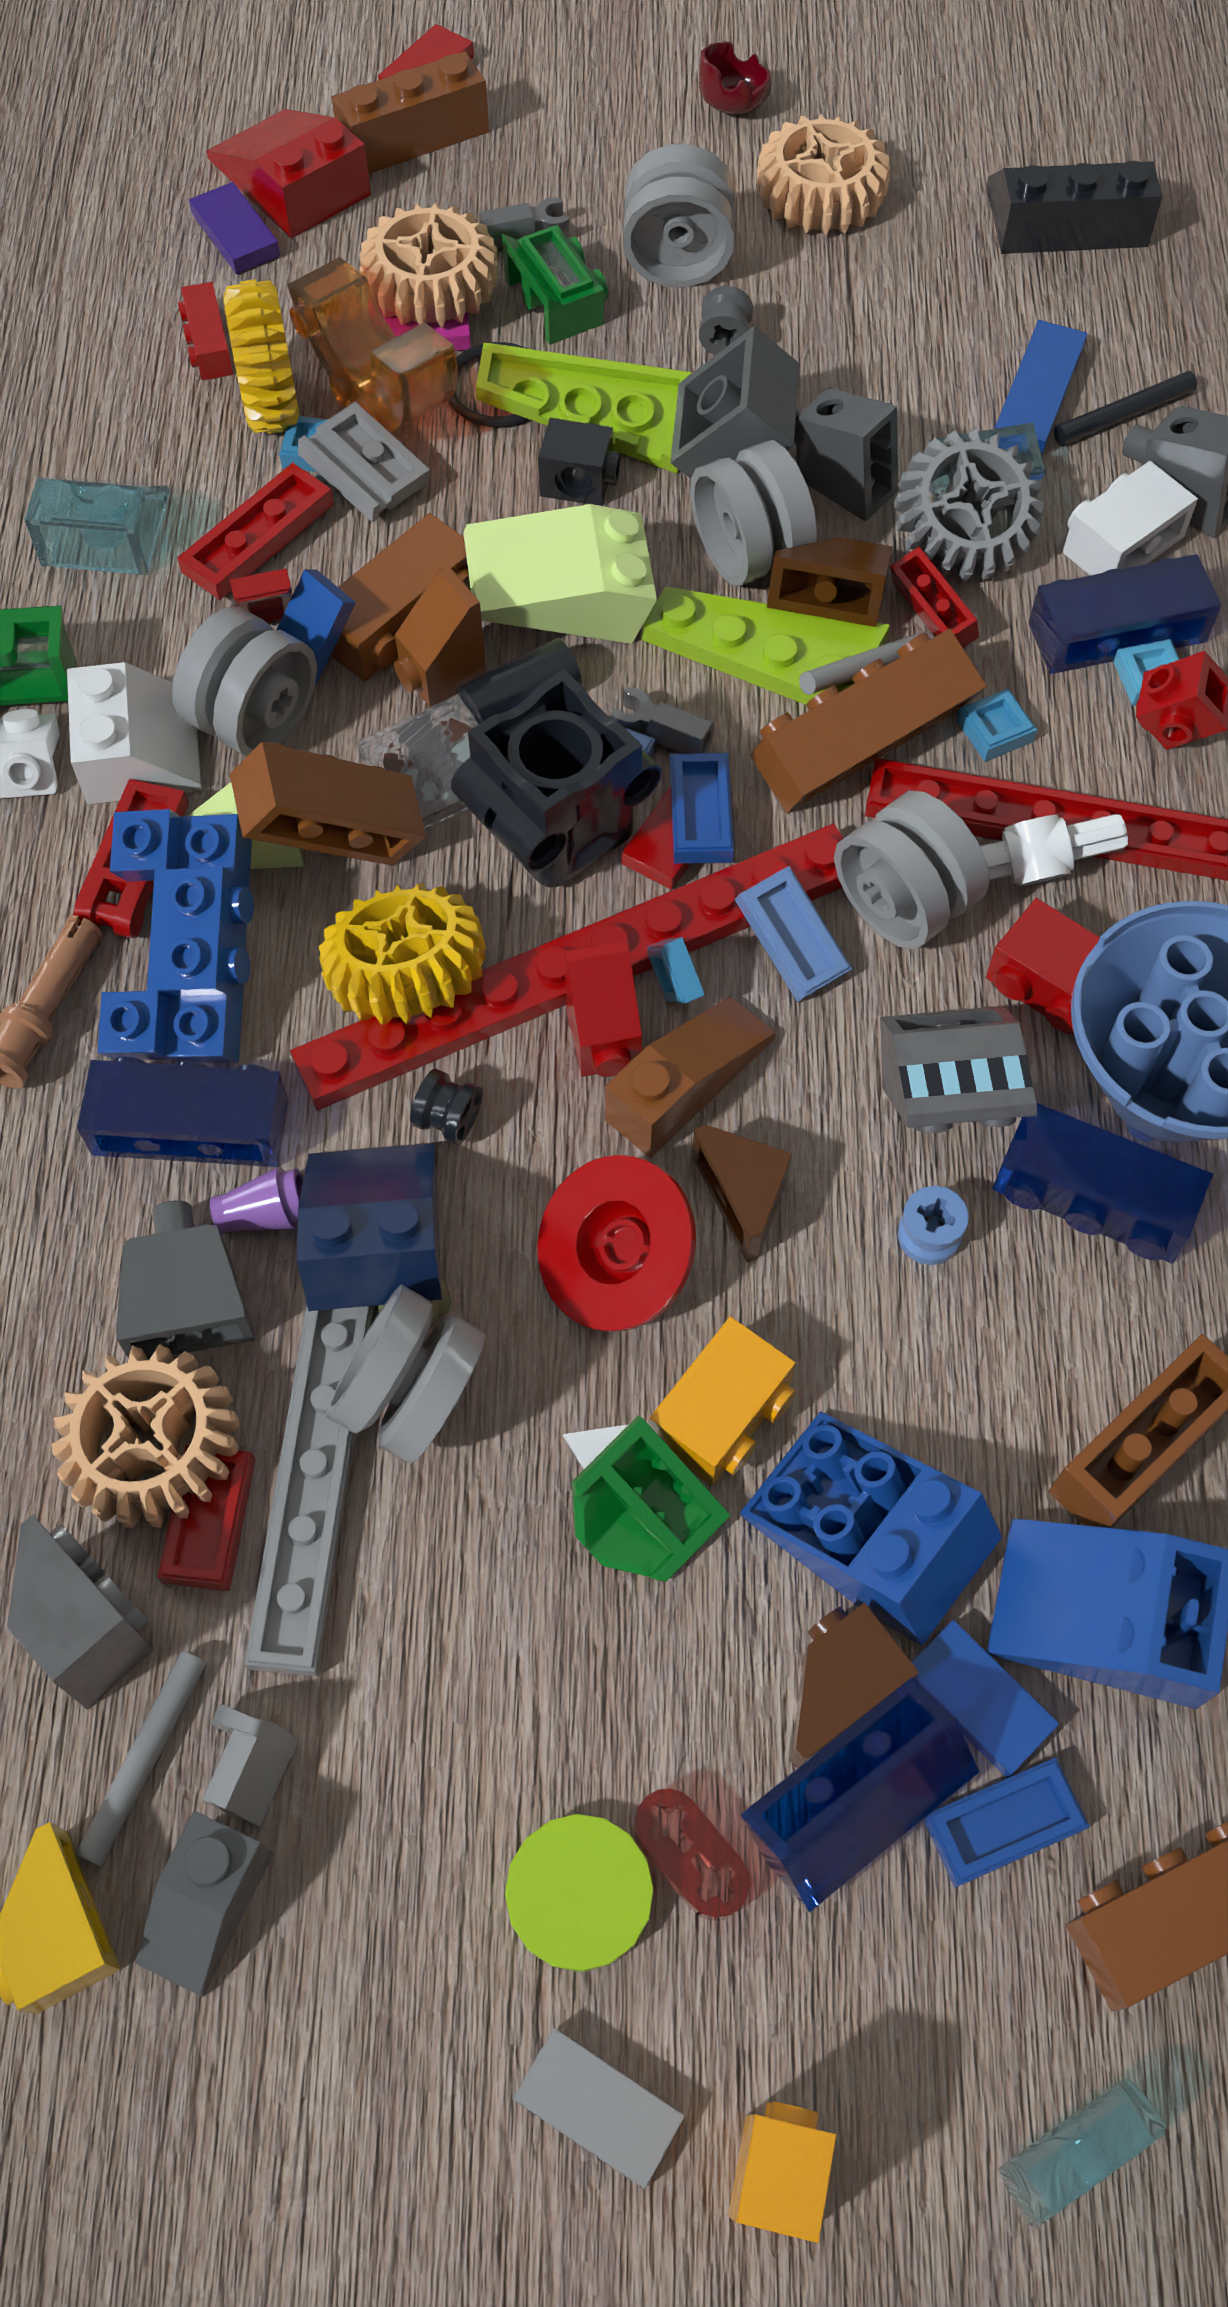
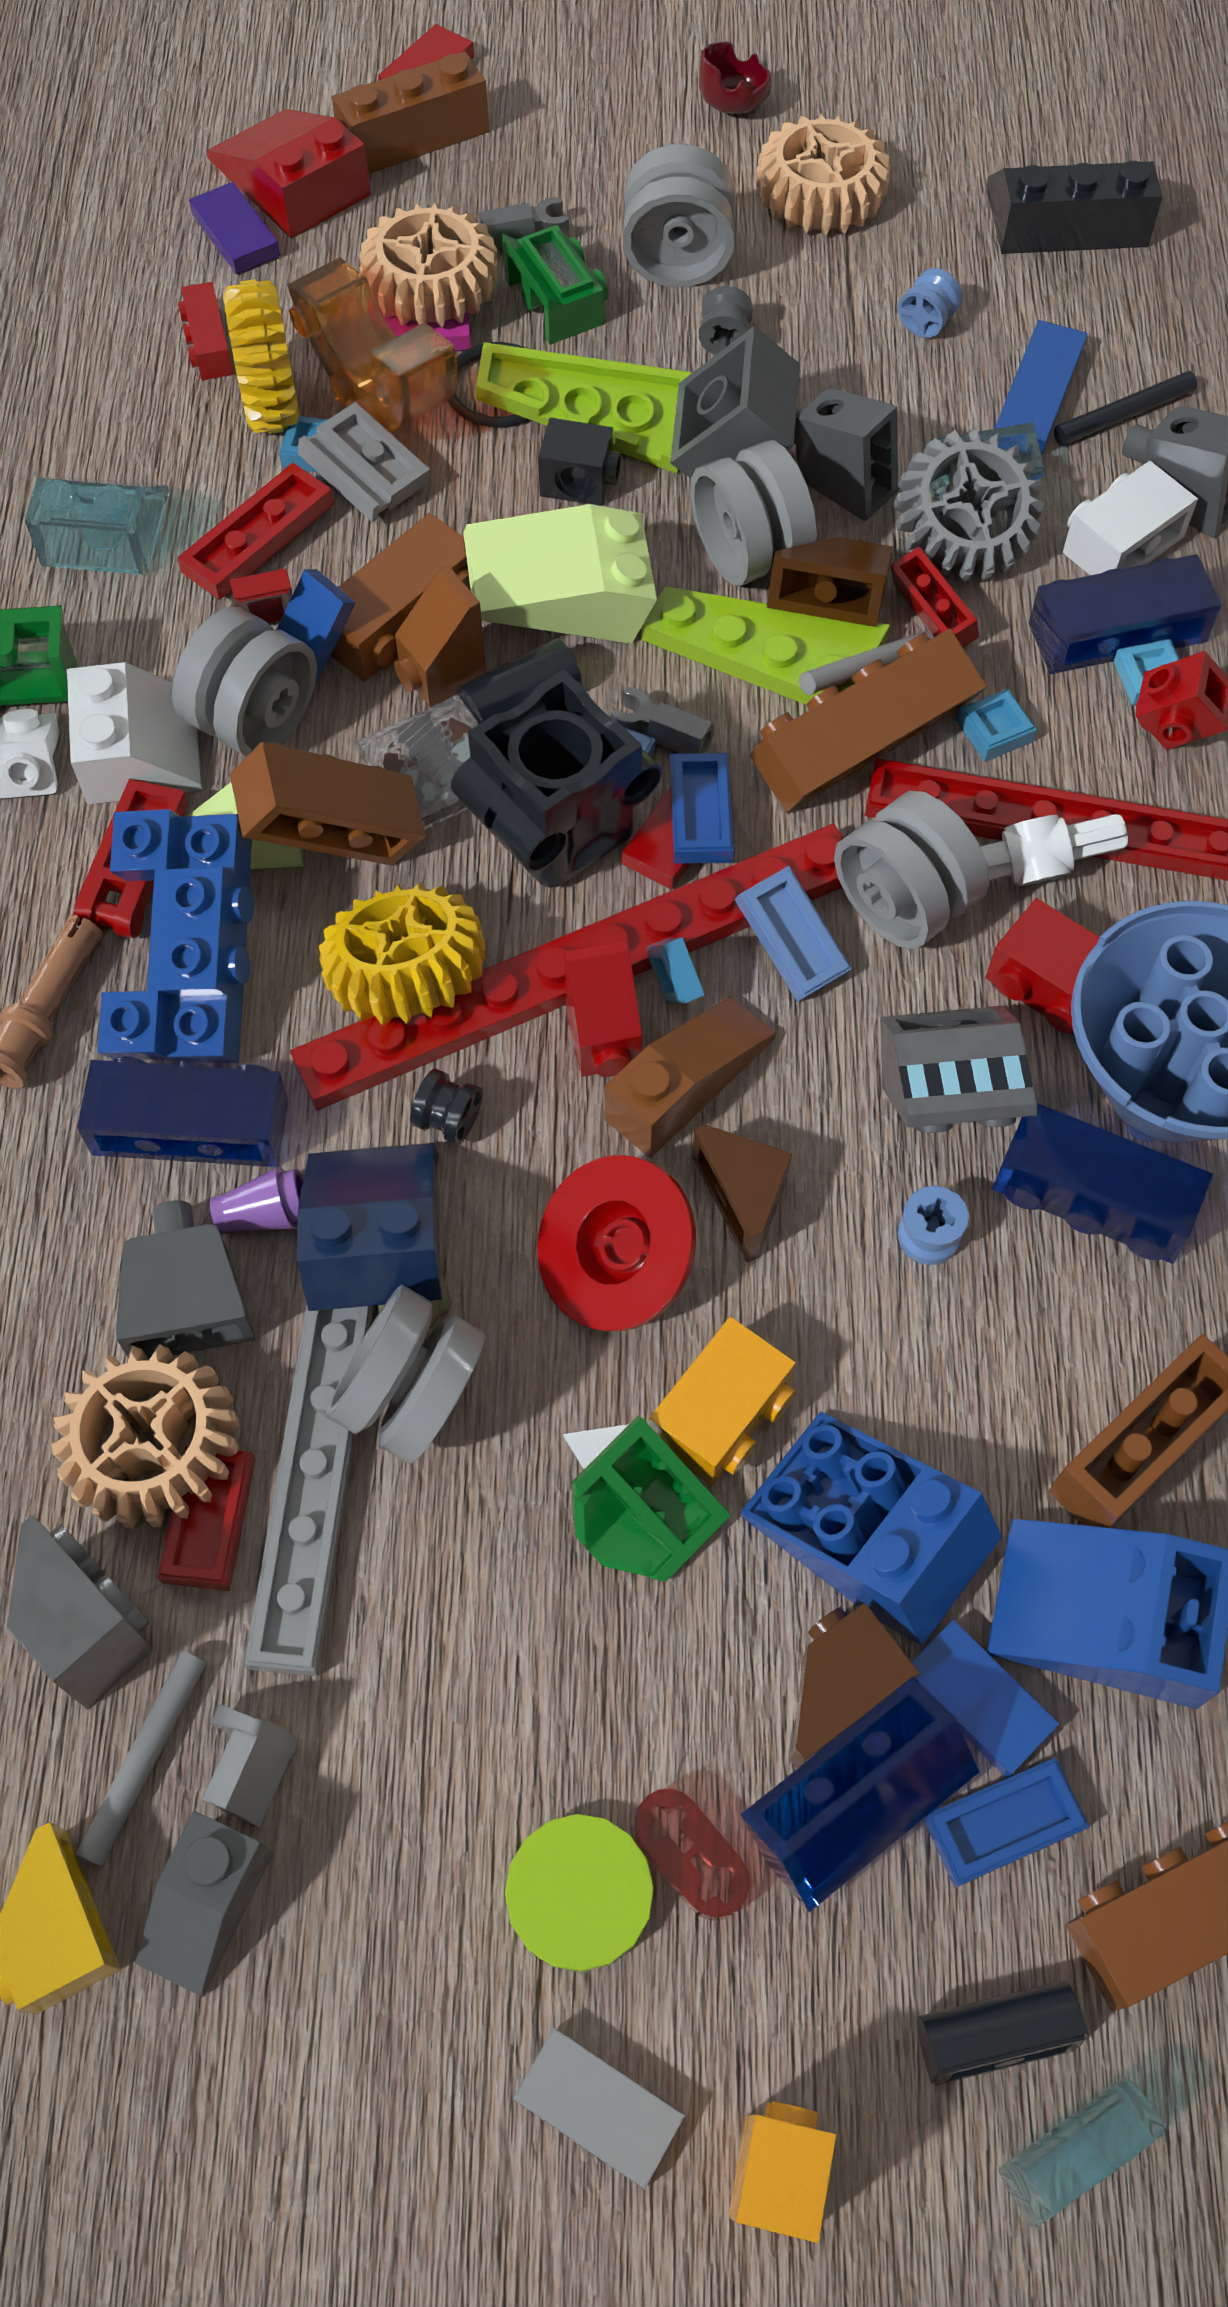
(930, 302): none -> medium blue wheel
(1001, 2032): none -> black brick

